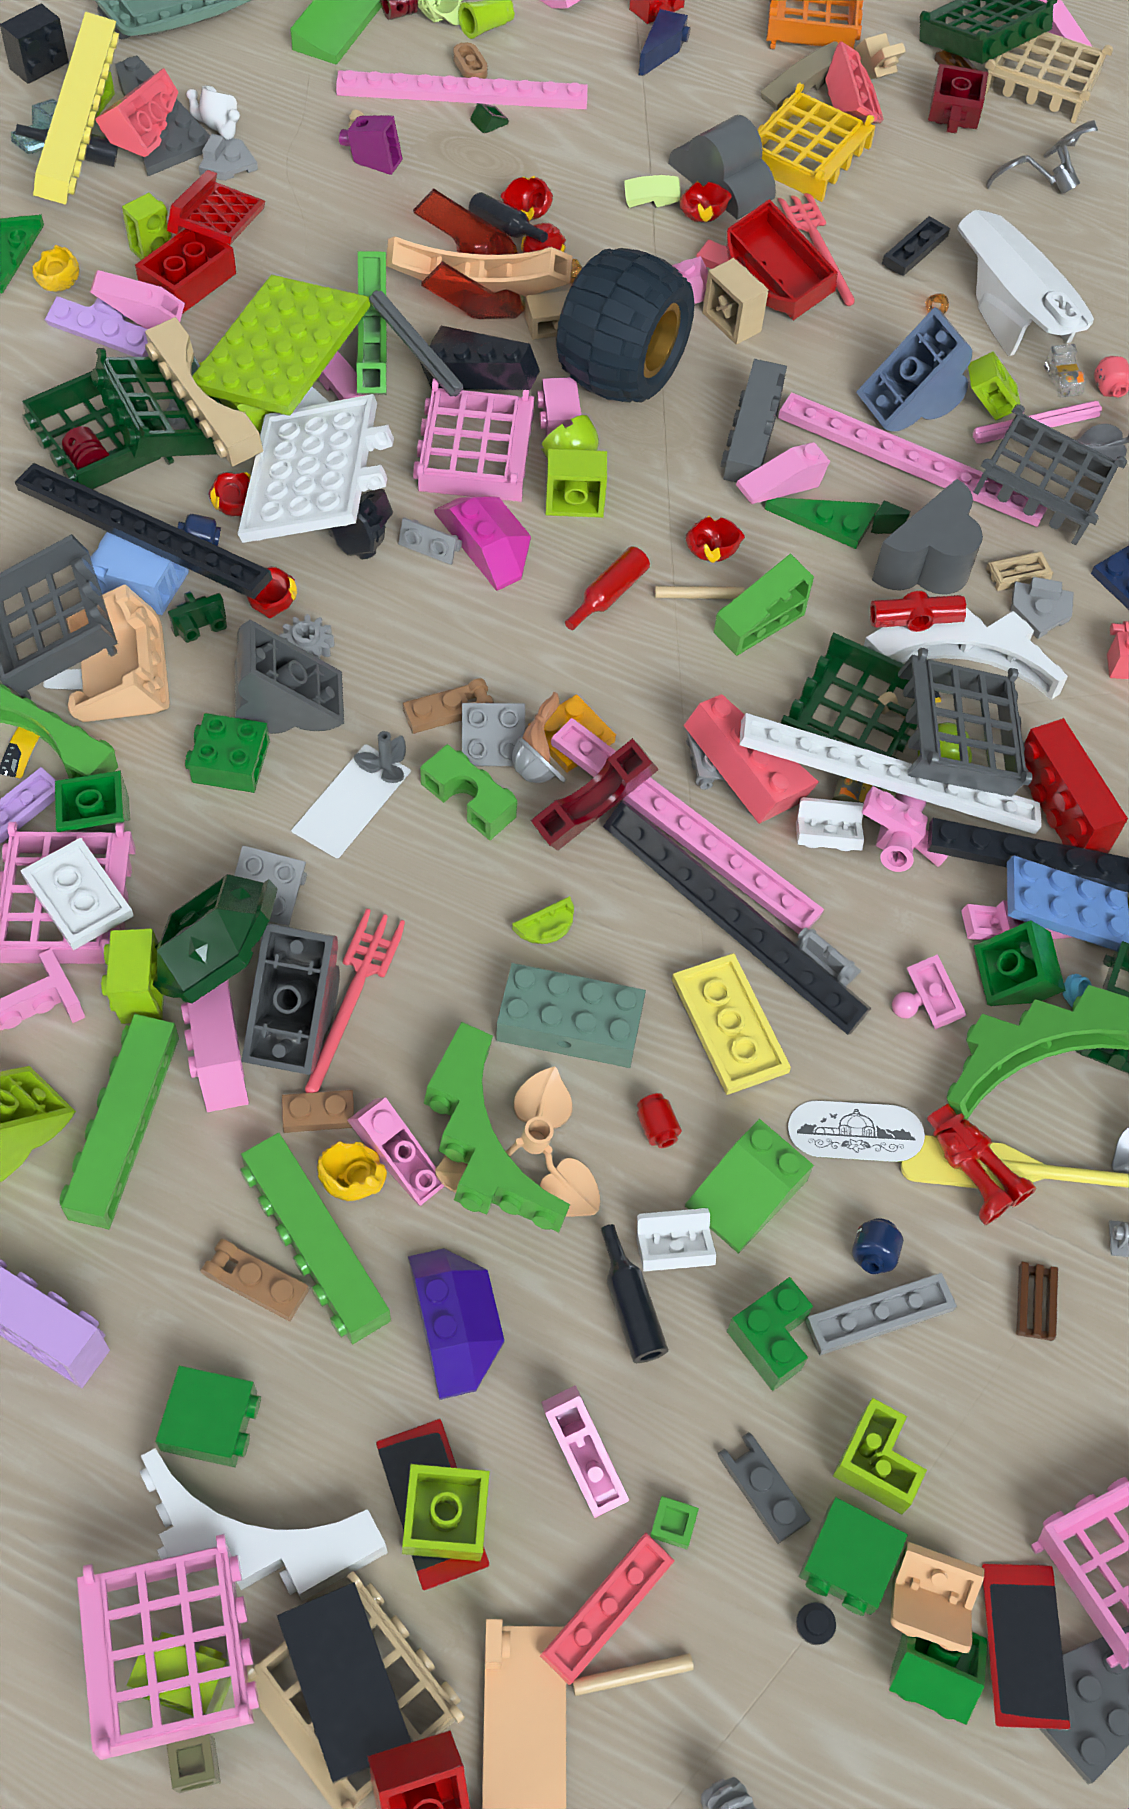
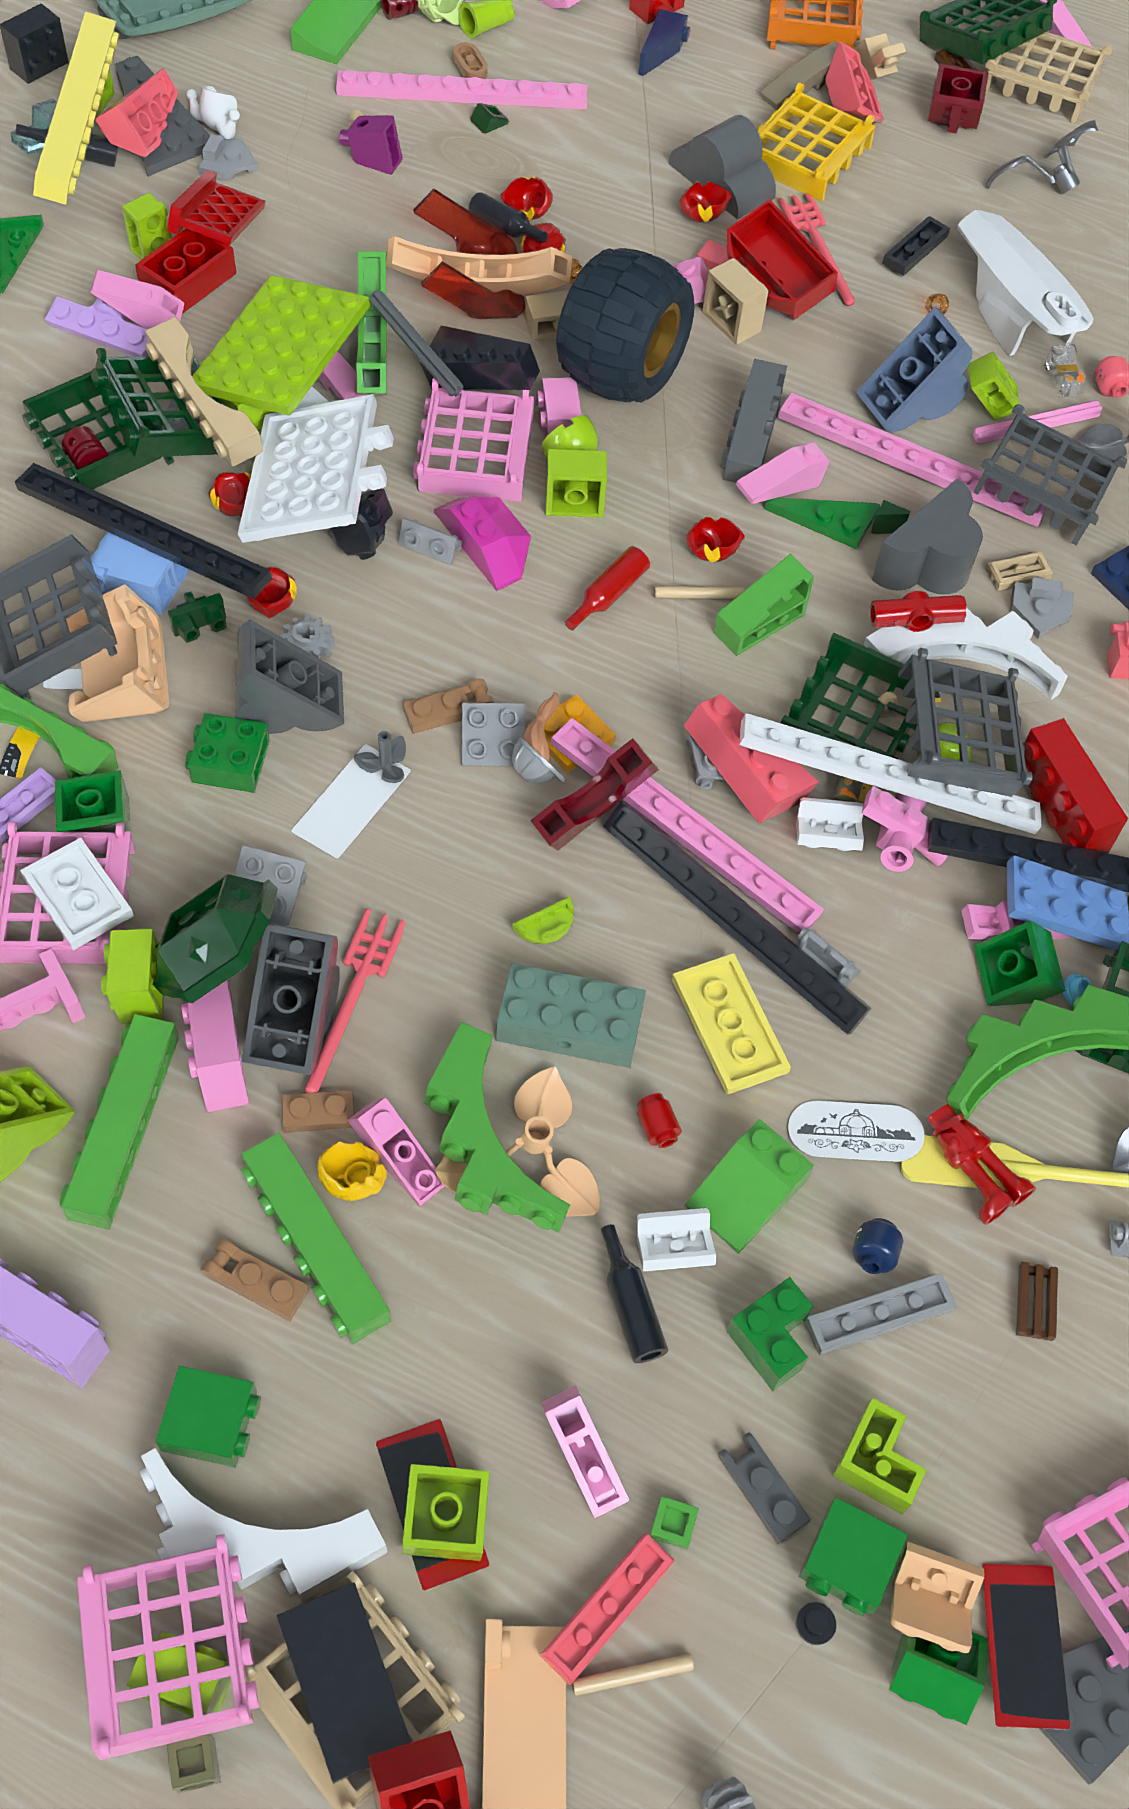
(56, 269): yellow hair -> none
(201, 527): dark blue head -> none
(452, 773): bright green arch -> none
(457, 1319): dark purple wedge -> none
(656, 188): yellowish green slope -> none
(934, 992): bright pink plate -> none

